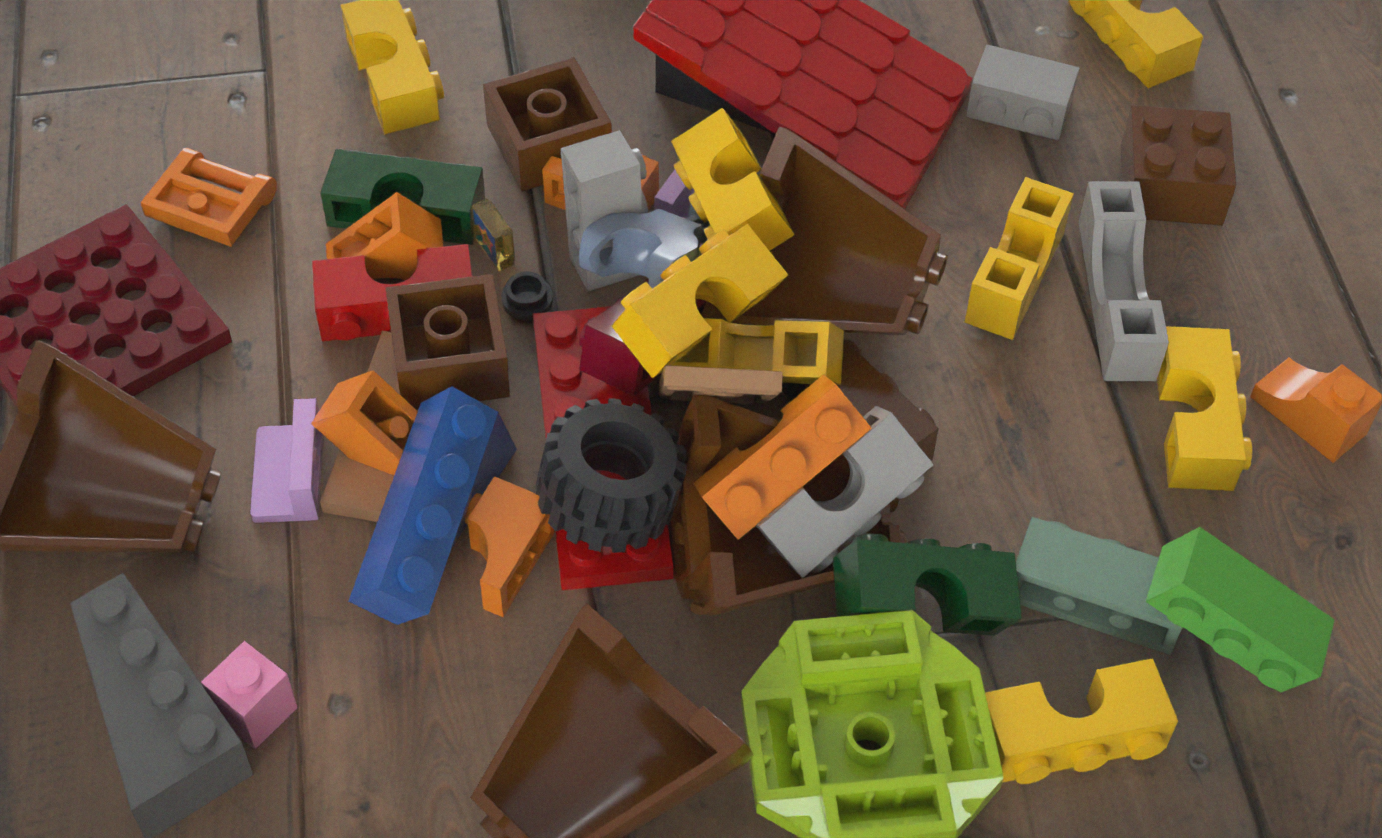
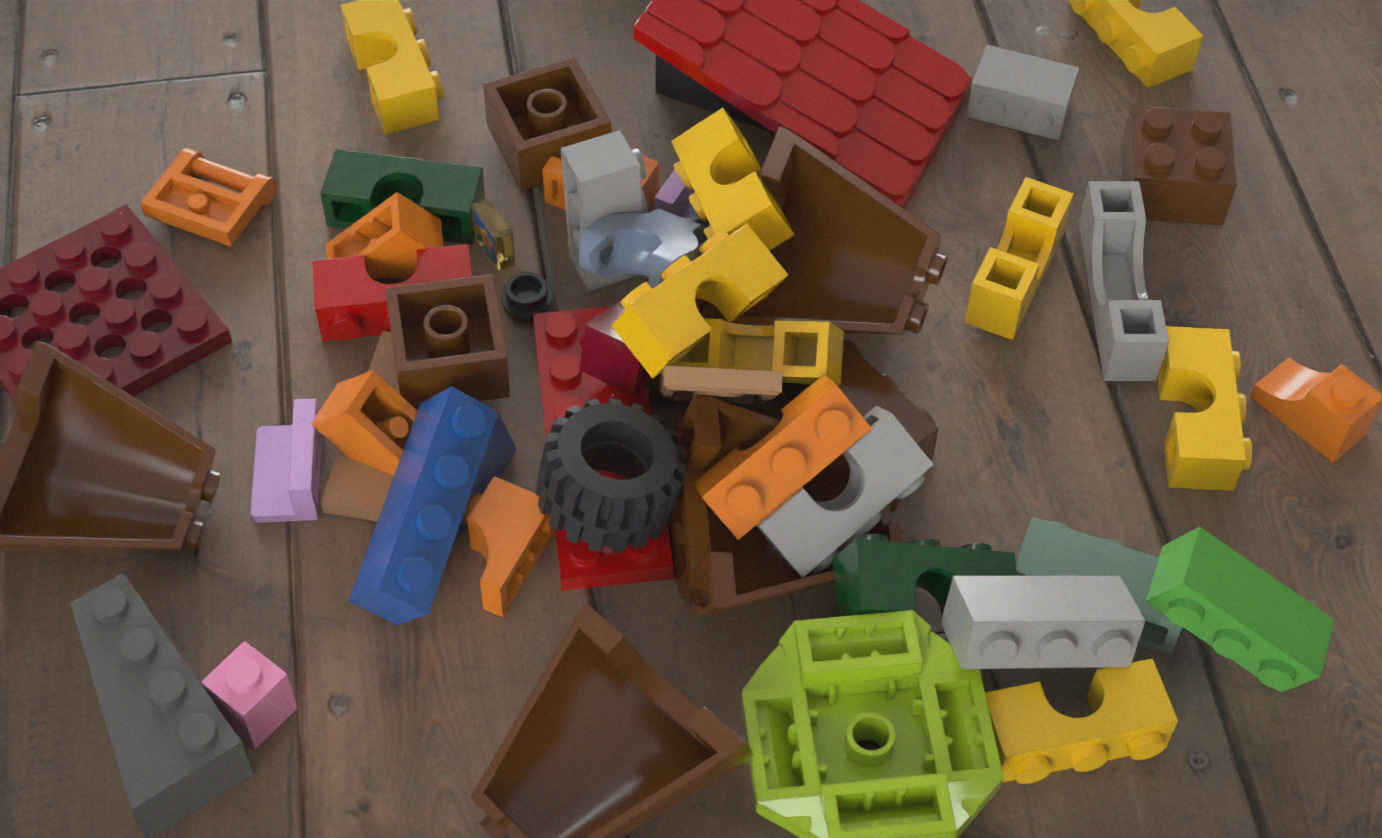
(1041, 622): none -> light grey brick

